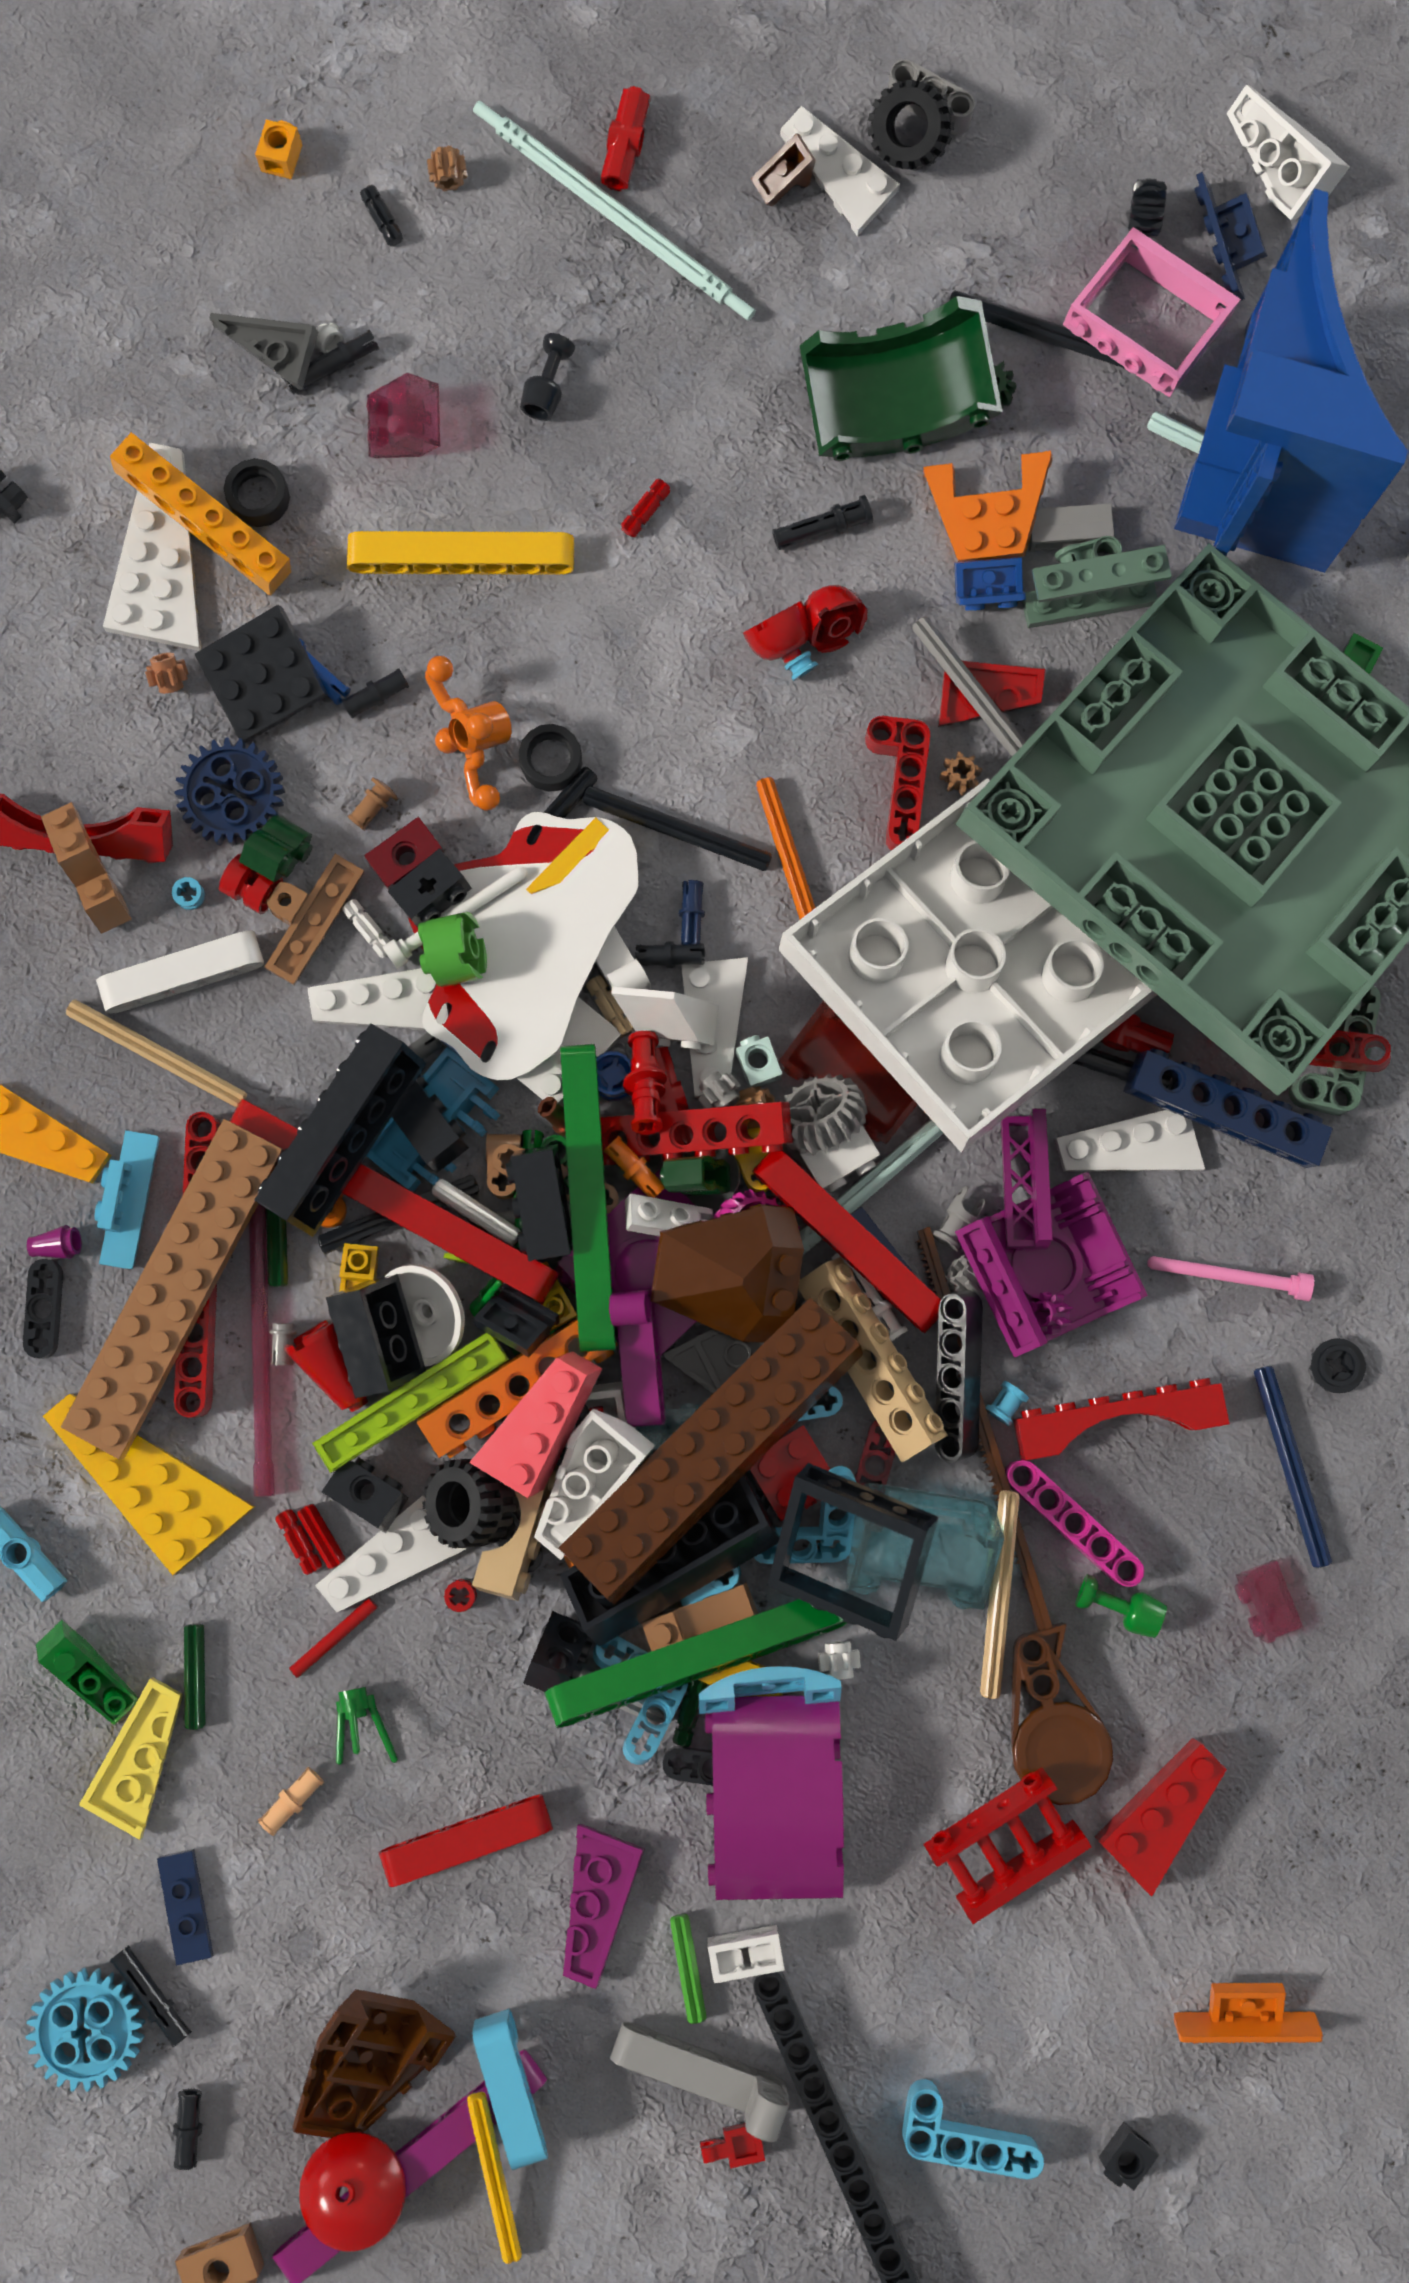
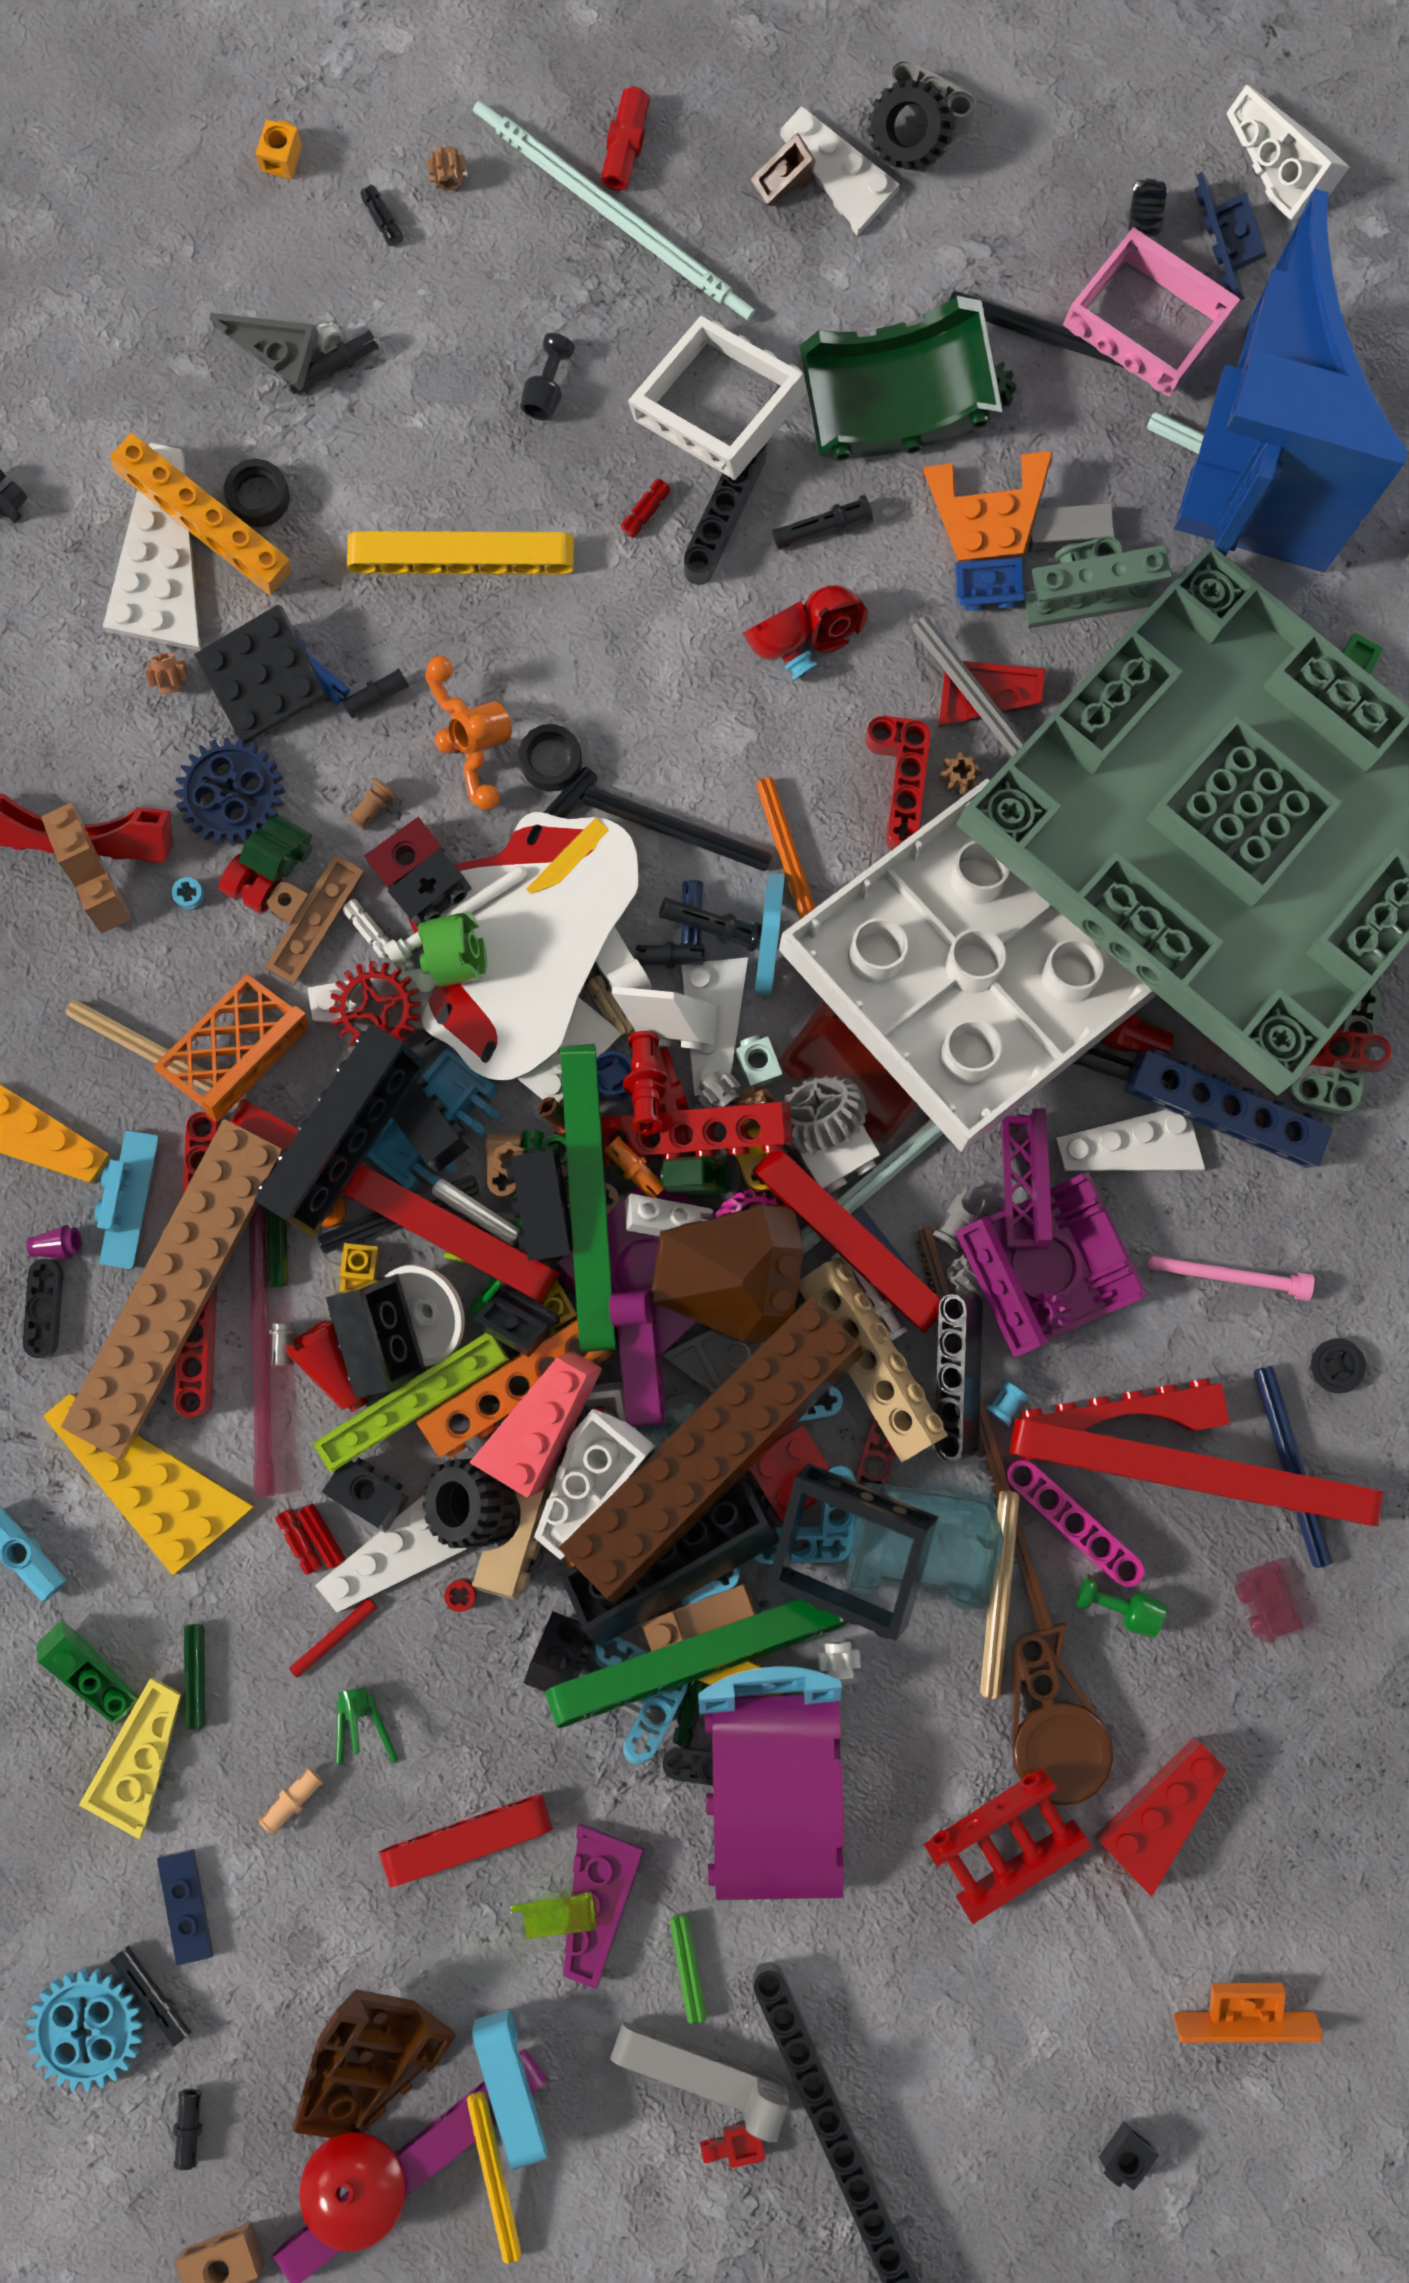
(180, 972): white beam -> none
(257, 1057): none -> orange fence
(369, 992): none -> red gear
(403, 418): clear pink slope -> none
(557, 1915): none -> clear neon green panel
(720, 521): none -> black beam
(725, 458): none -> white window
(725, 927): none -> black pin
(745, 1954): white brick -> none
(769, 933): none -> medium azure beam
(975, 2139): medium azure beam -> none
(1196, 1472): none -> red beam

